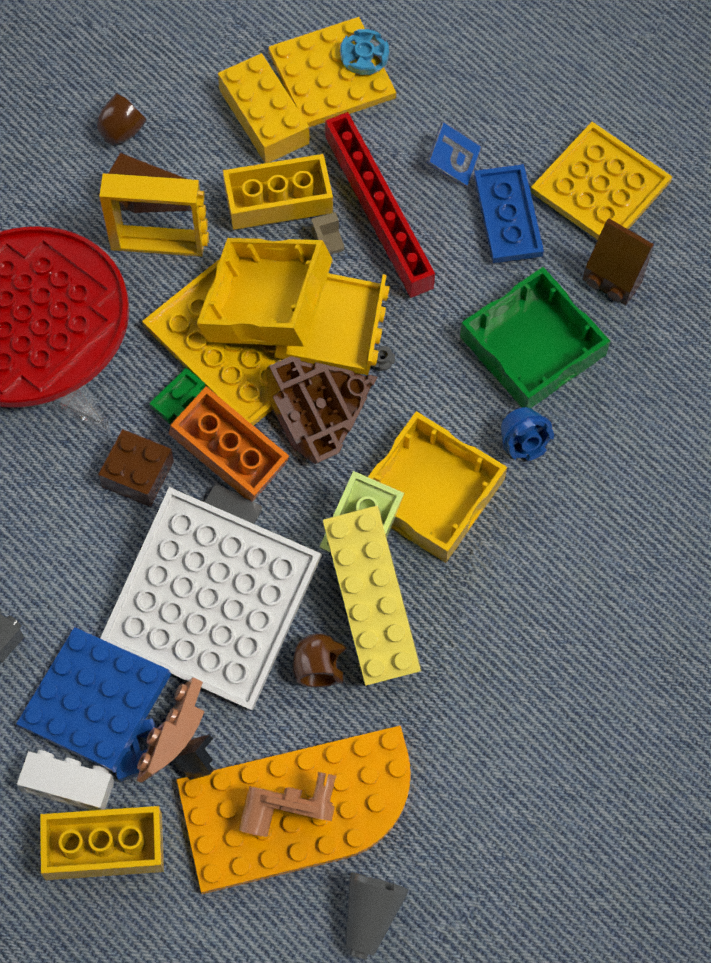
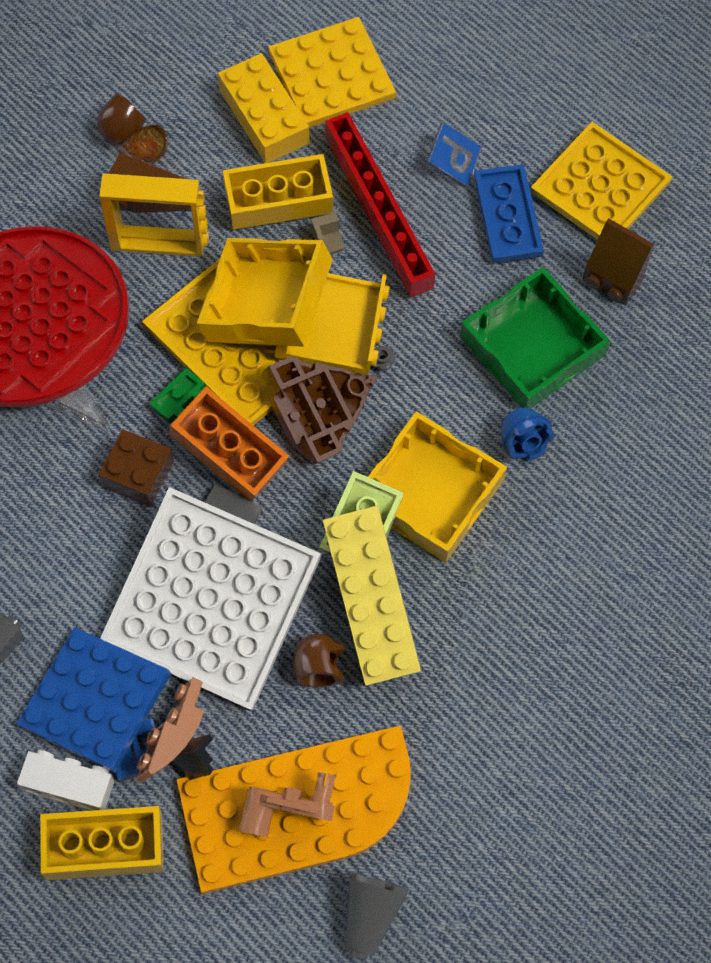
(148, 143): none -> clear orange hair
(364, 52): dark azure piece -> none

